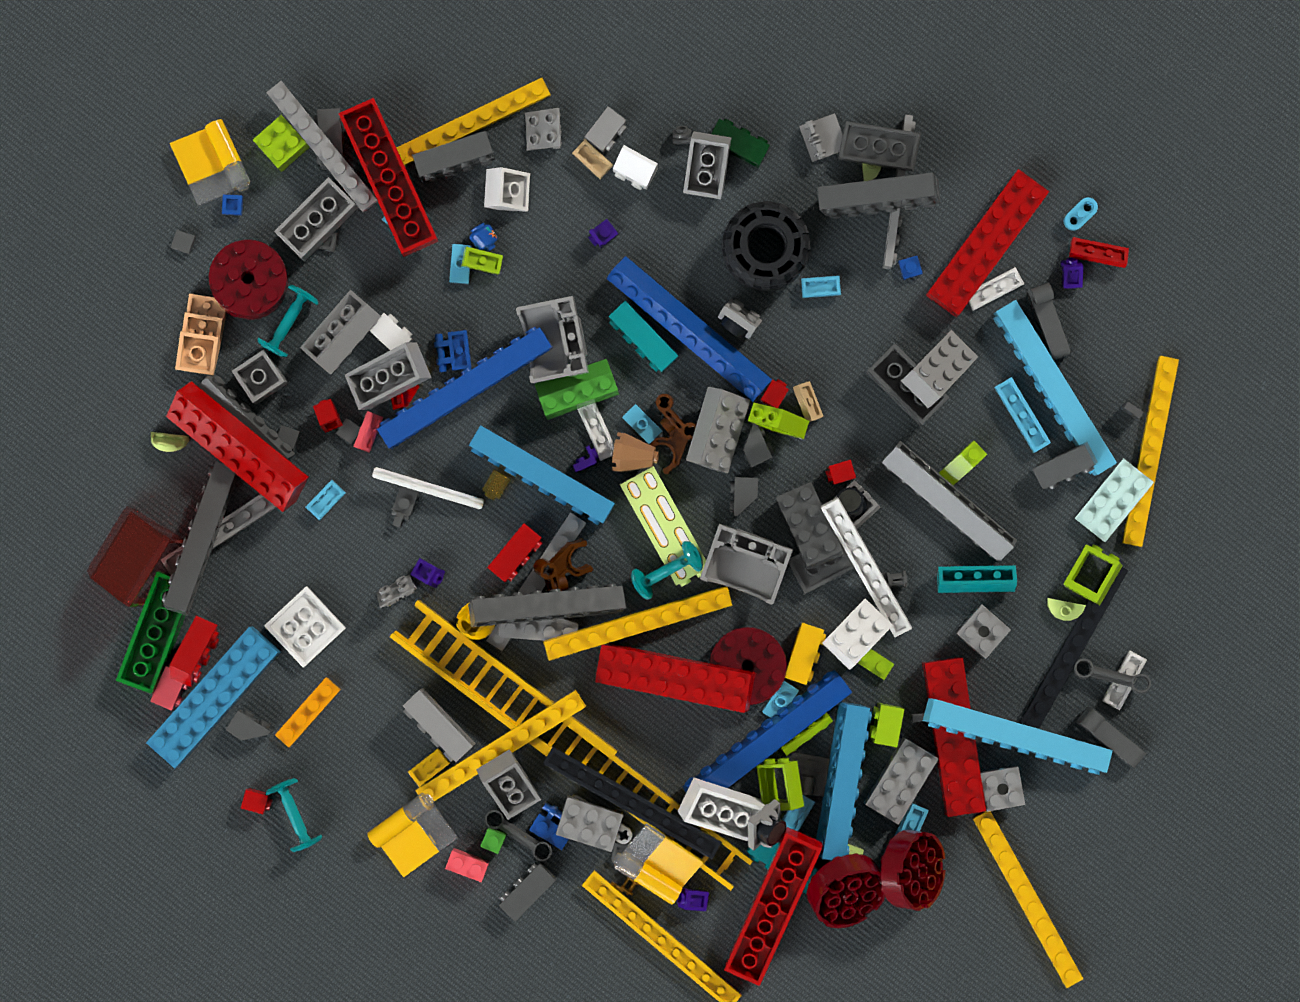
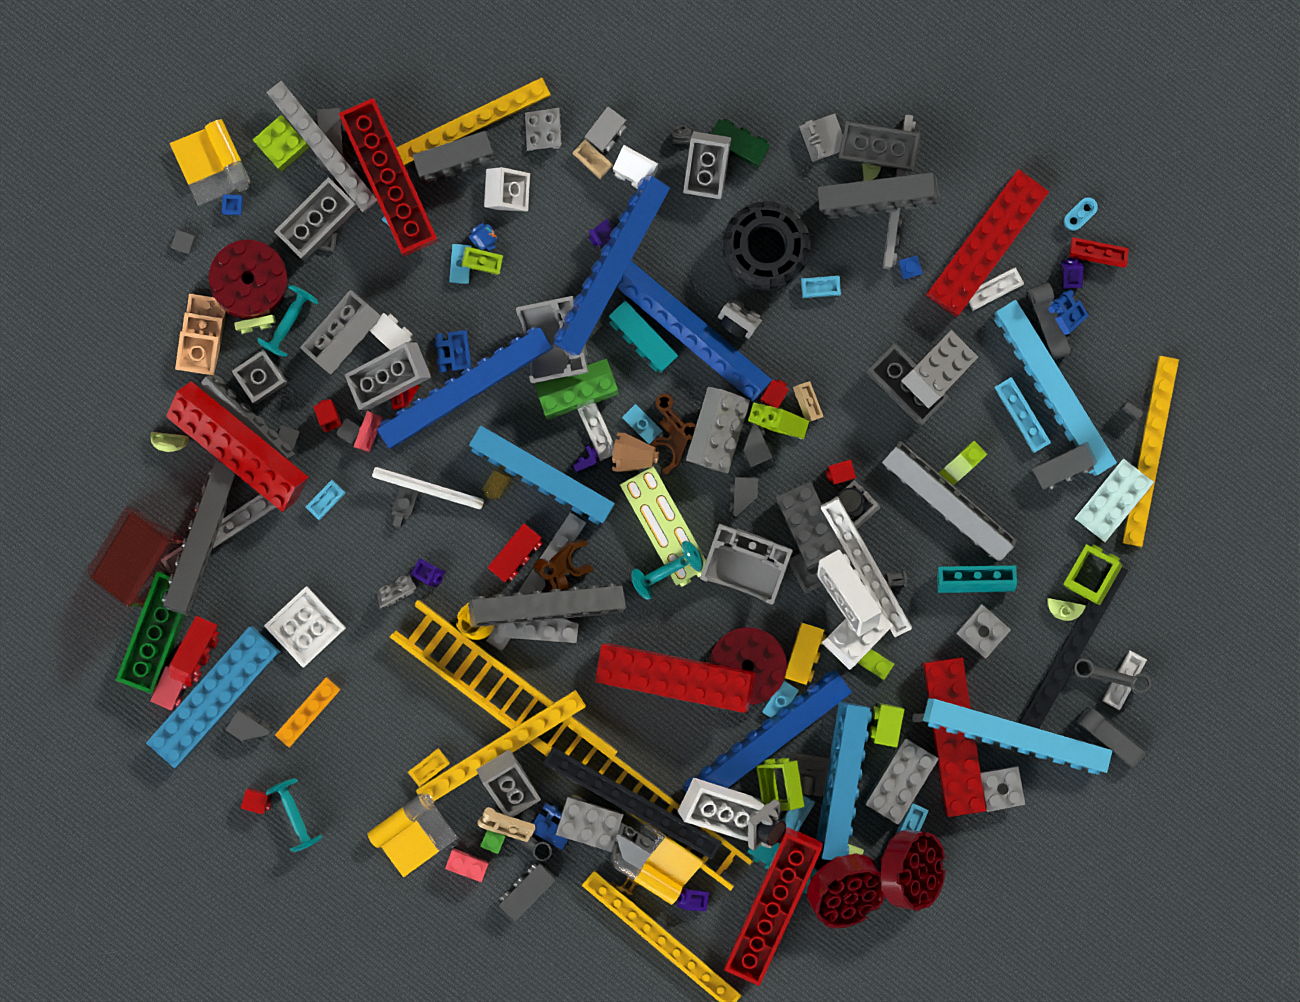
(247, 325): none -> yellowish green plate
(438, 725): light grey brick -> none
(506, 825): none -> tan plate
(611, 265): none -> blue brick
(634, 846): none -> slope
(637, 623): yellow plate -> none
(807, 734): lime plate -> none
(849, 592): none -> white brick
(1027, 898): yellow plate -> none
(1070, 317): none -> blue plate

